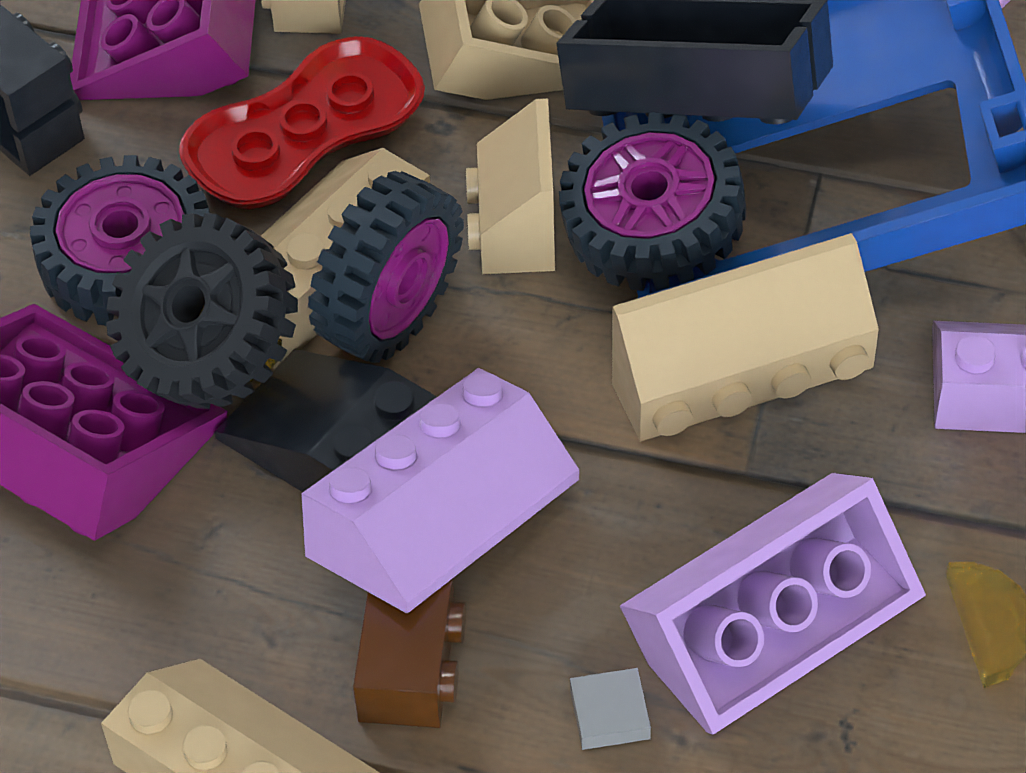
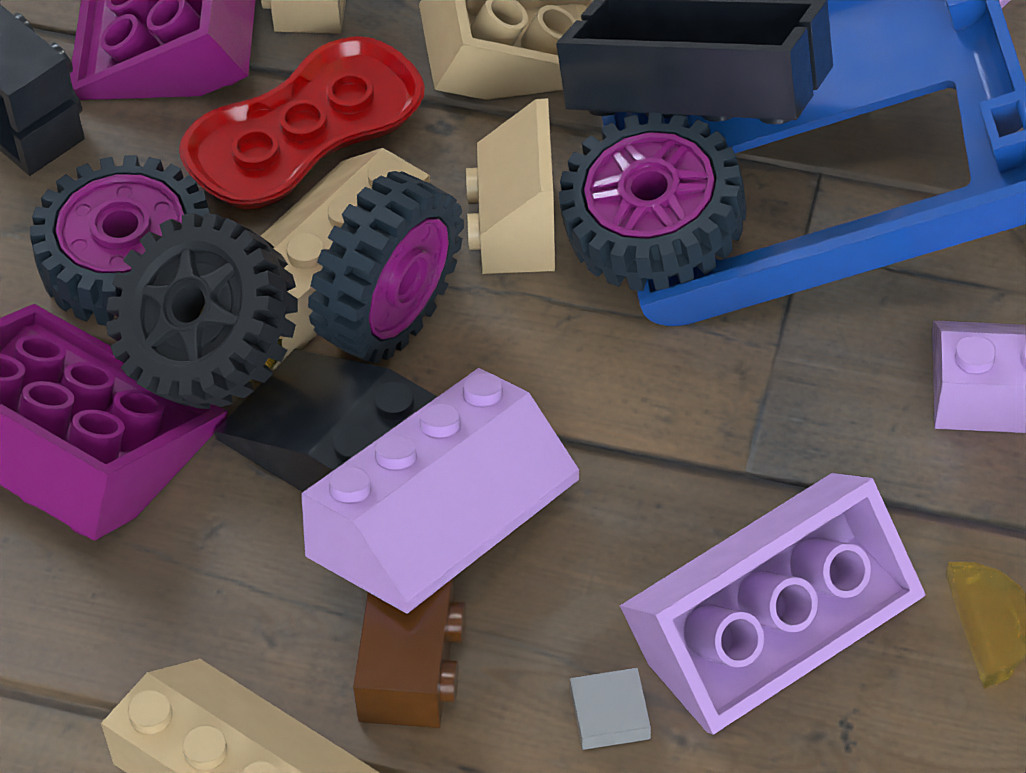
(743, 338): tan slope -> none

